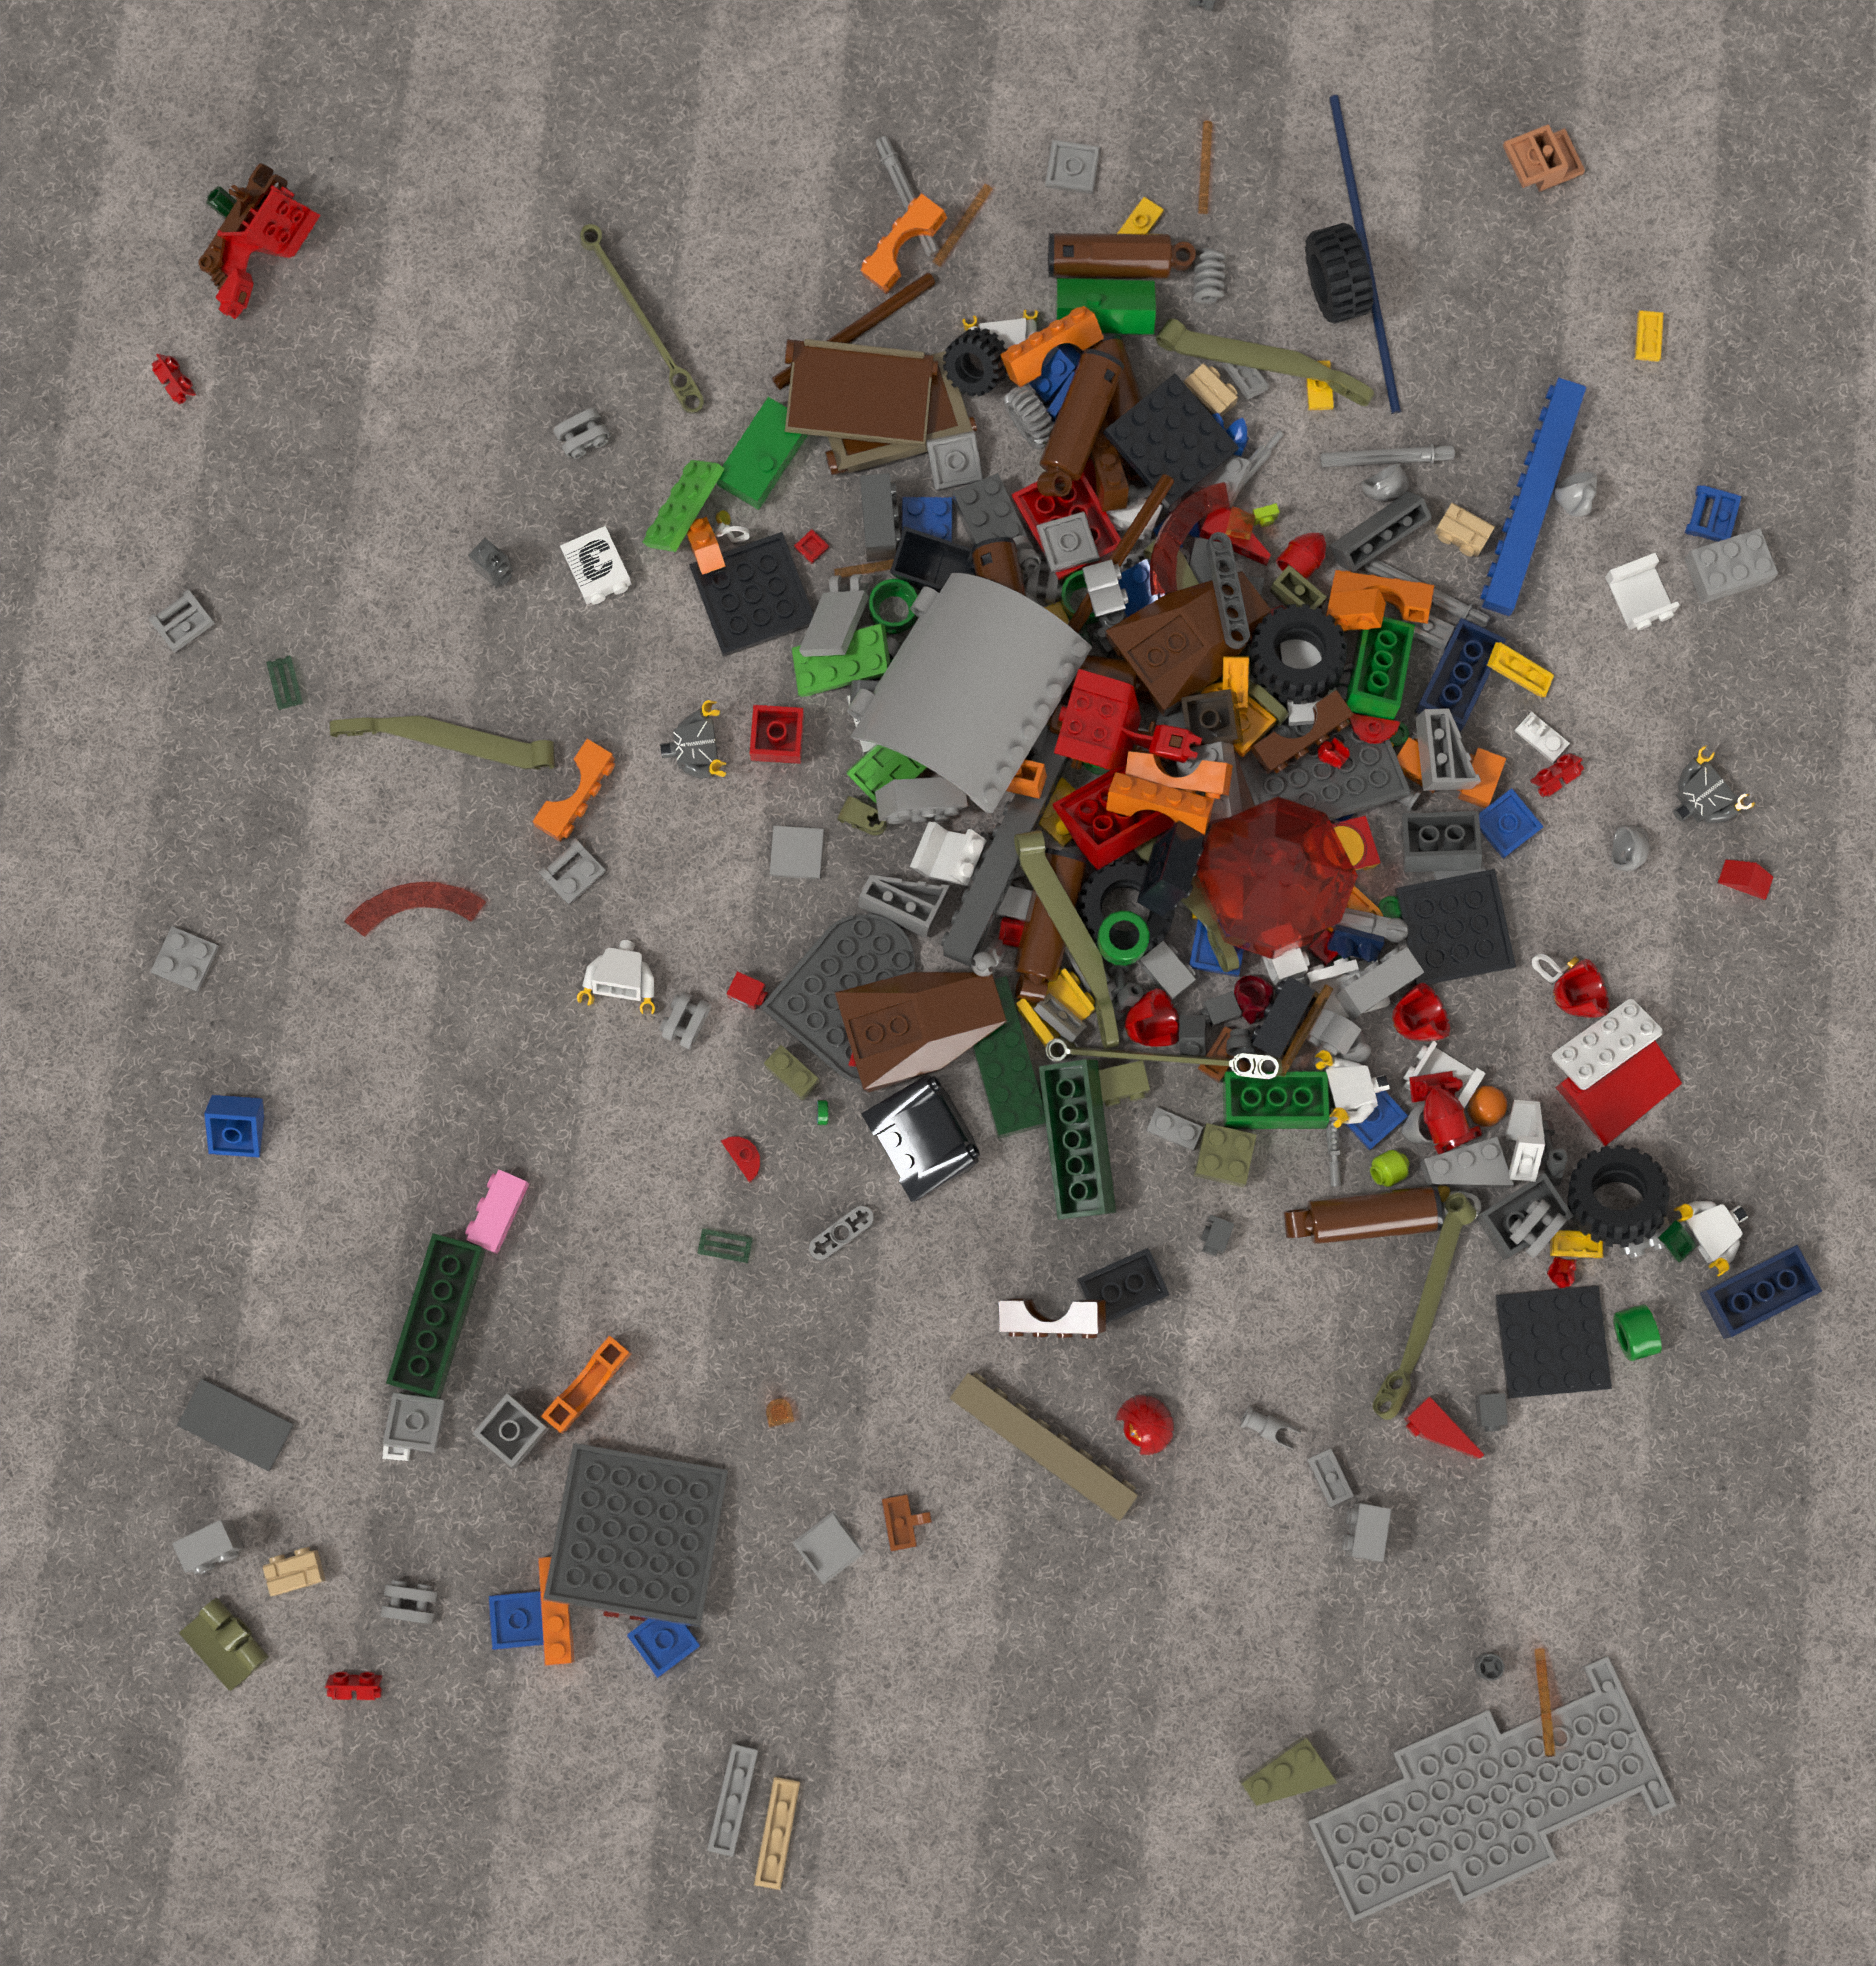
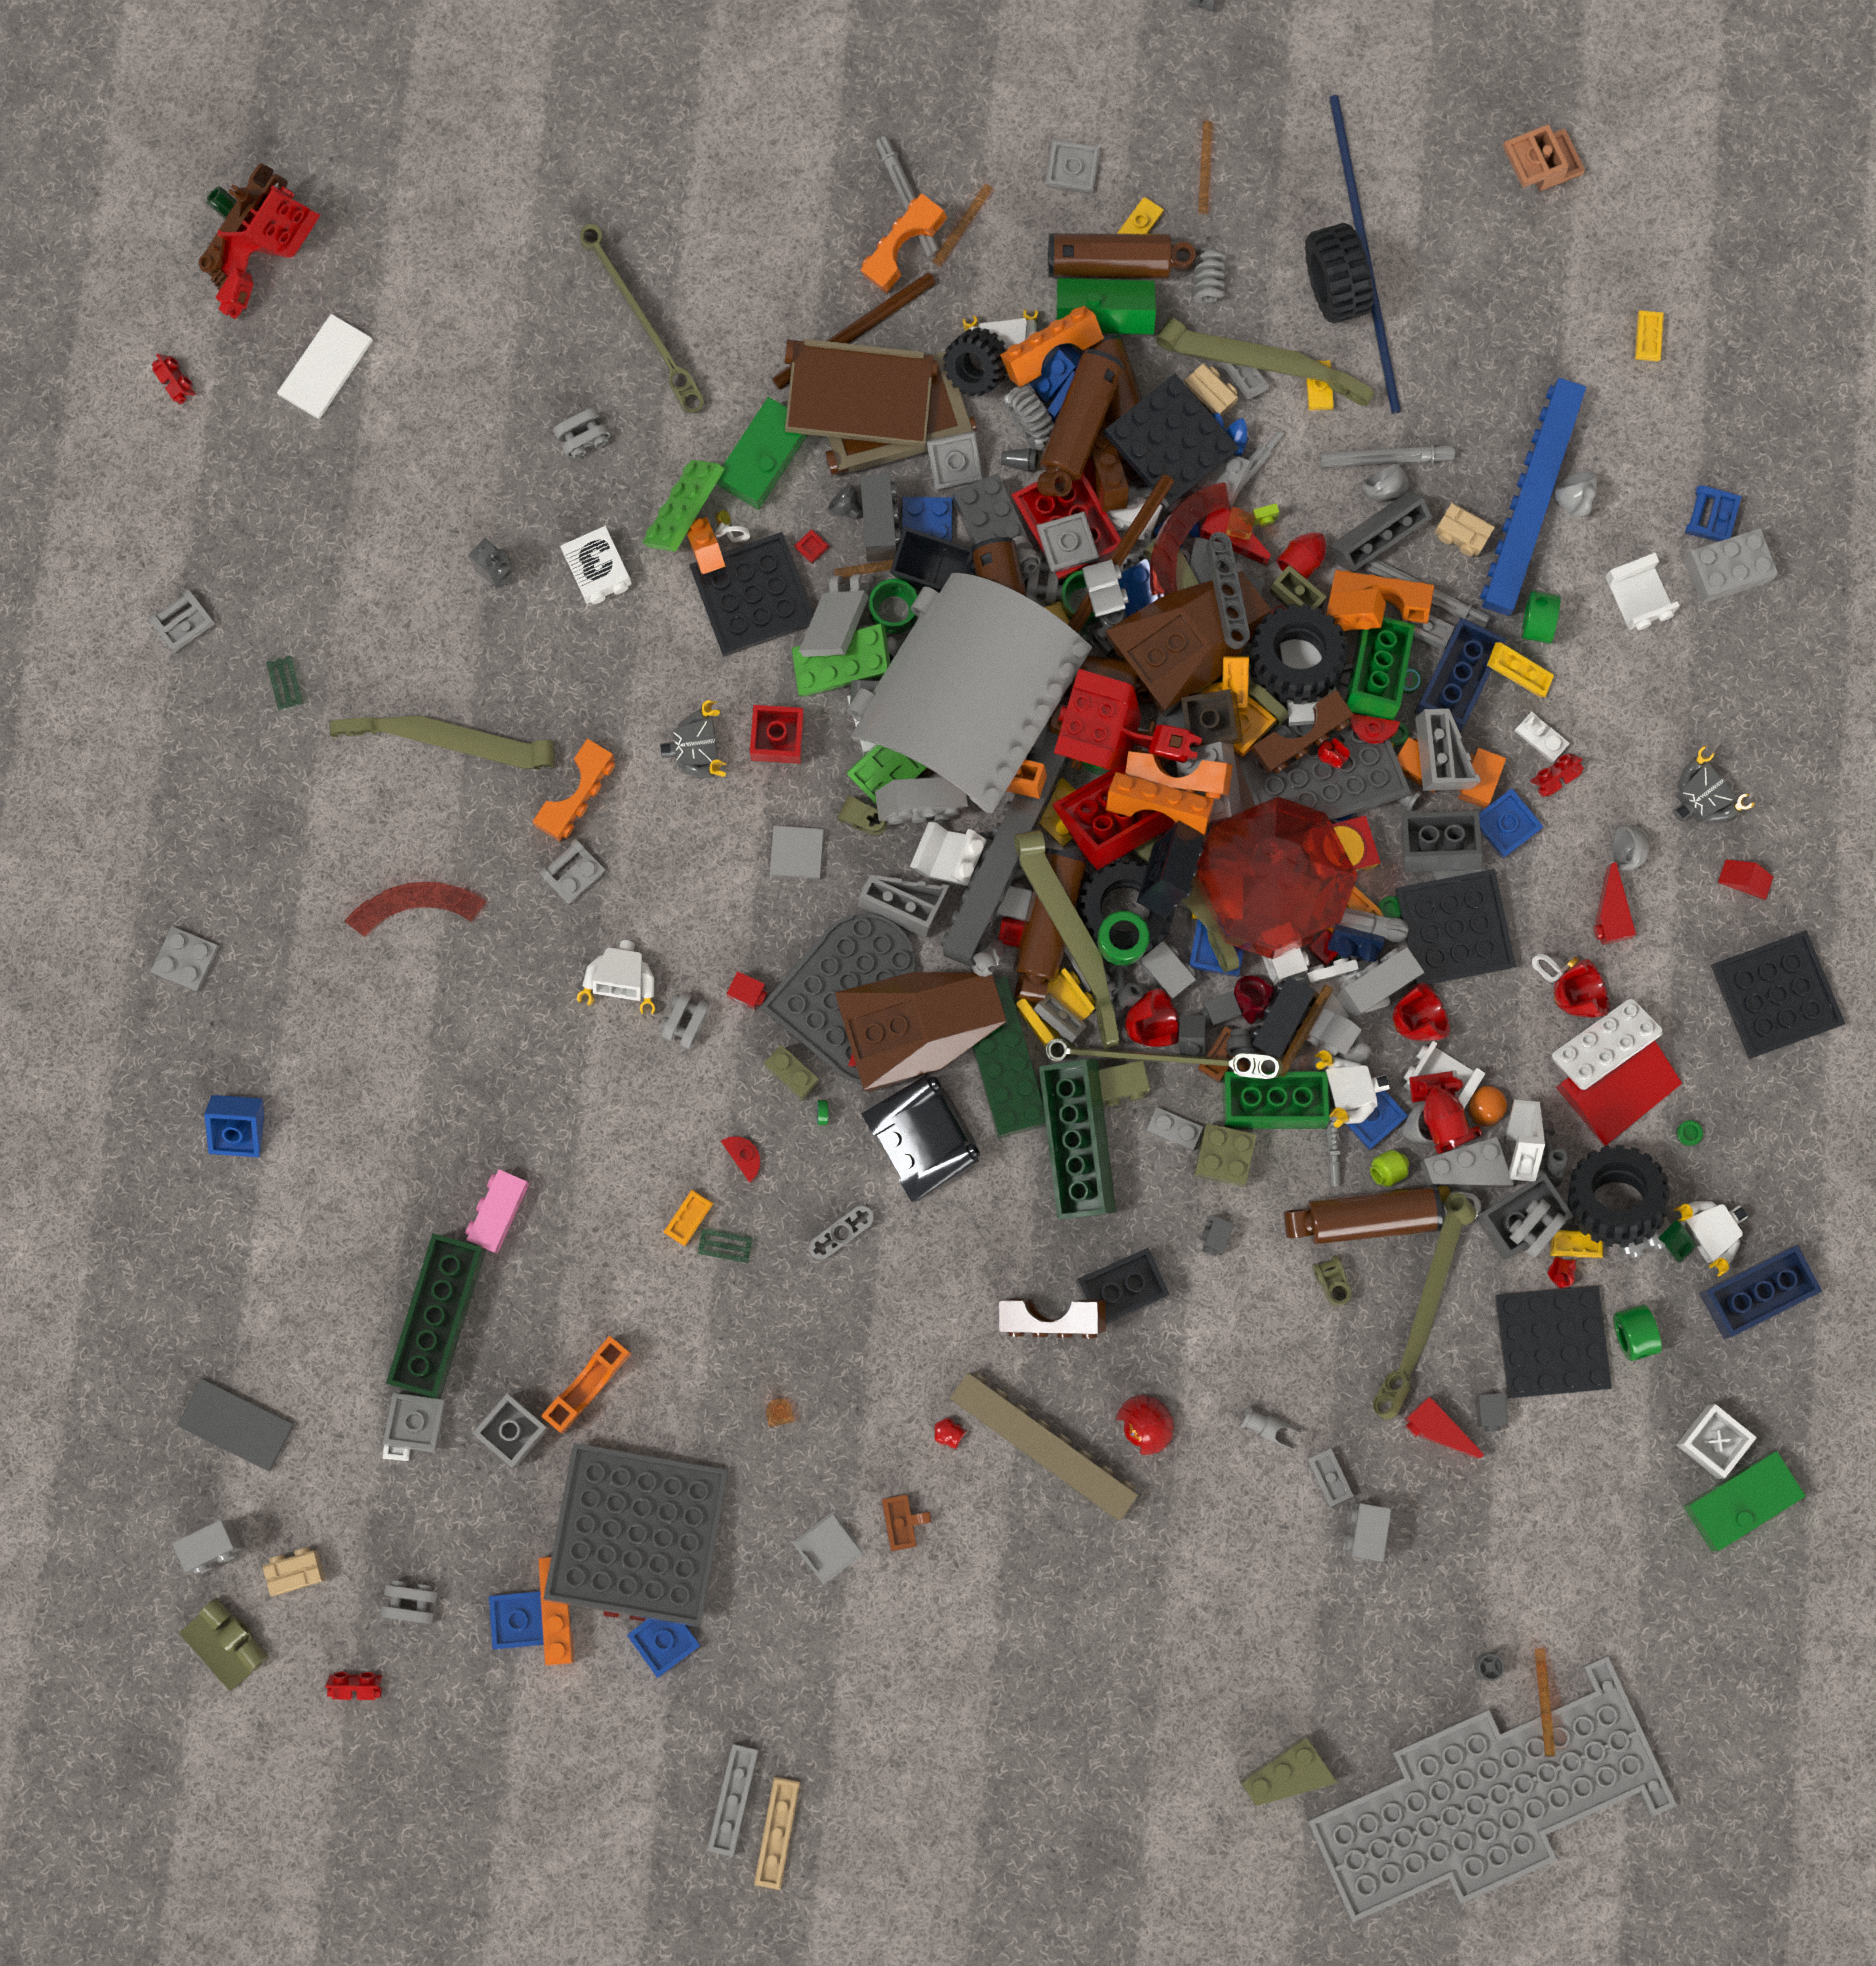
(325, 366): none -> white tile
(688, 1218): none -> light orange plate
(847, 503): none -> dark grey piece
(948, 1432): none -> red arm
(1021, 459): none -> dark grey cone
(1332, 1279): none -> olive piece
(1412, 681): none -> green tile
(1541, 617): none -> green piece
(1613, 914): none -> red slope
(1689, 1133): none -> green tile
(1716, 1441): none -> white brick
(1744, 1501): none -> green brick
(1777, 994): none -> black plate

